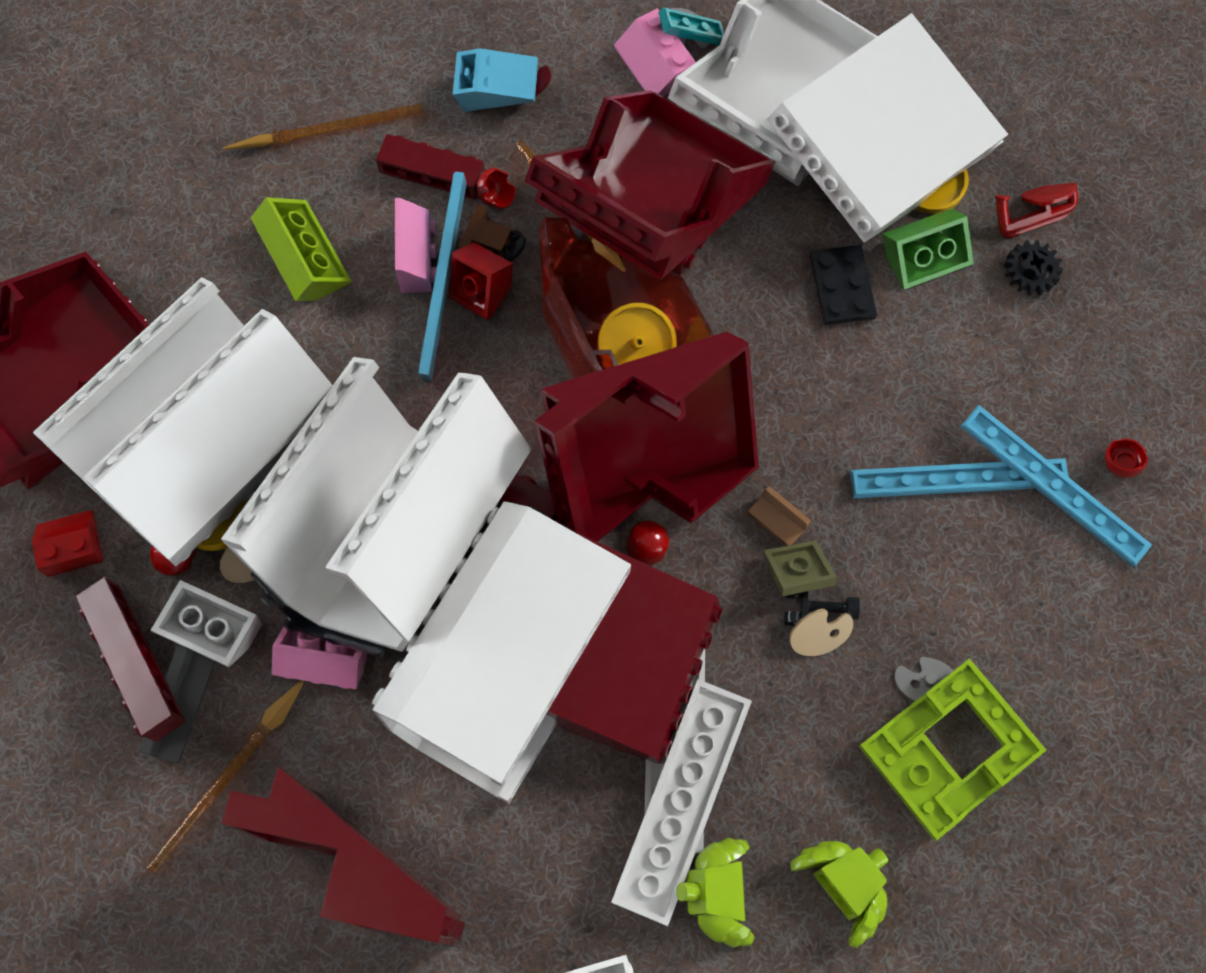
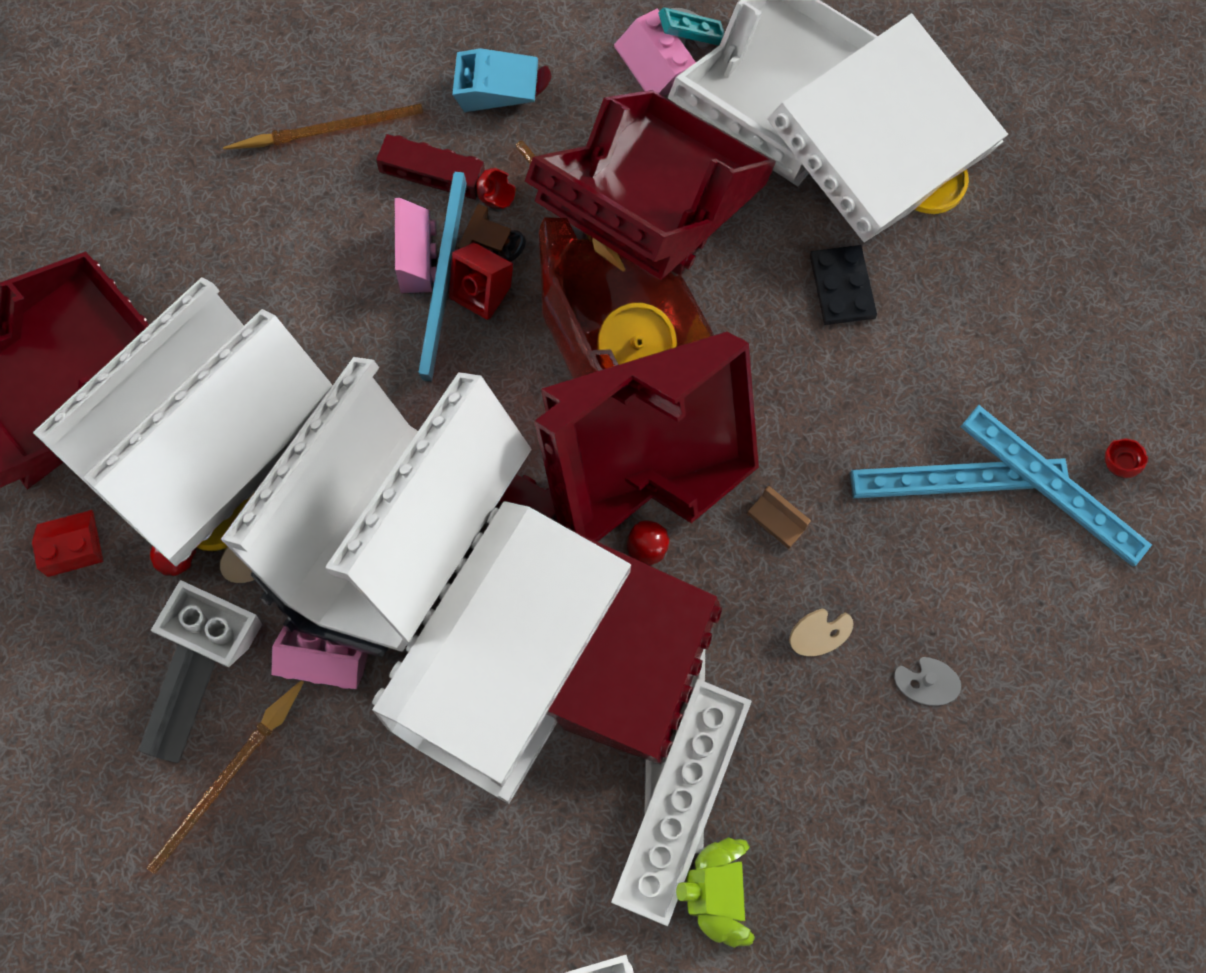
(130, 660): brick -> none
(299, 248): lime slope -> none
(365, 881): dark red panel -> none
(799, 568): olive plate -> none
(850, 606): black bar -> none
(851, 882): lime torso -> none
(923, 775): lime piece -> none
(929, 248): bright green slope -> none
(1033, 267): black gear -> none
(1040, 196): red piece -> none

